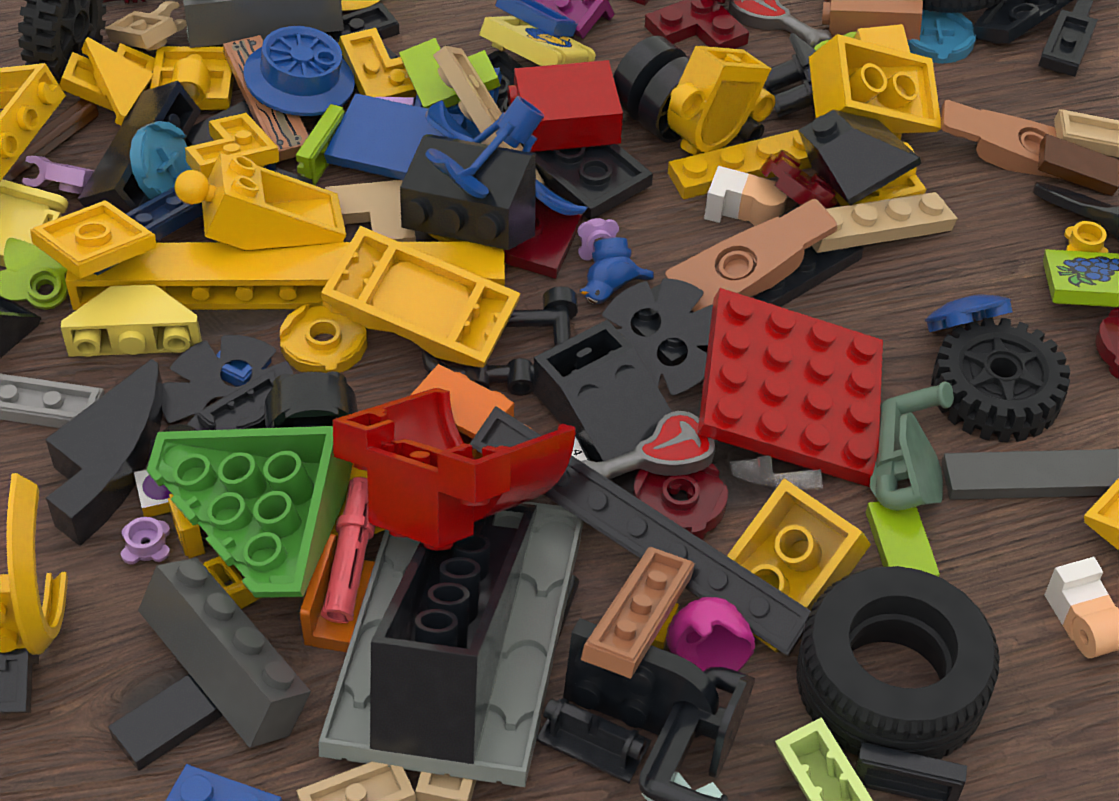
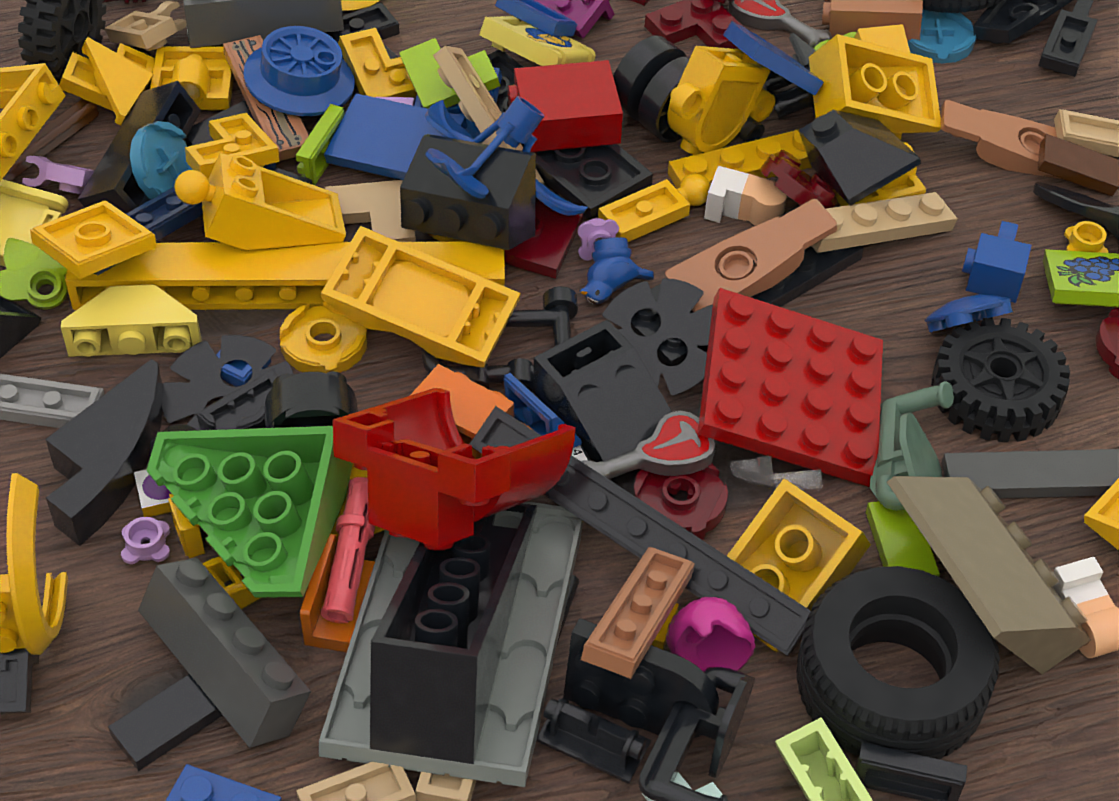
(531, 410): none -> blue slope
(655, 206): none -> yellow plate
(772, 58): none -> blue tile
(994, 568): none -> dark tan slope
(997, 263): none -> blue brick

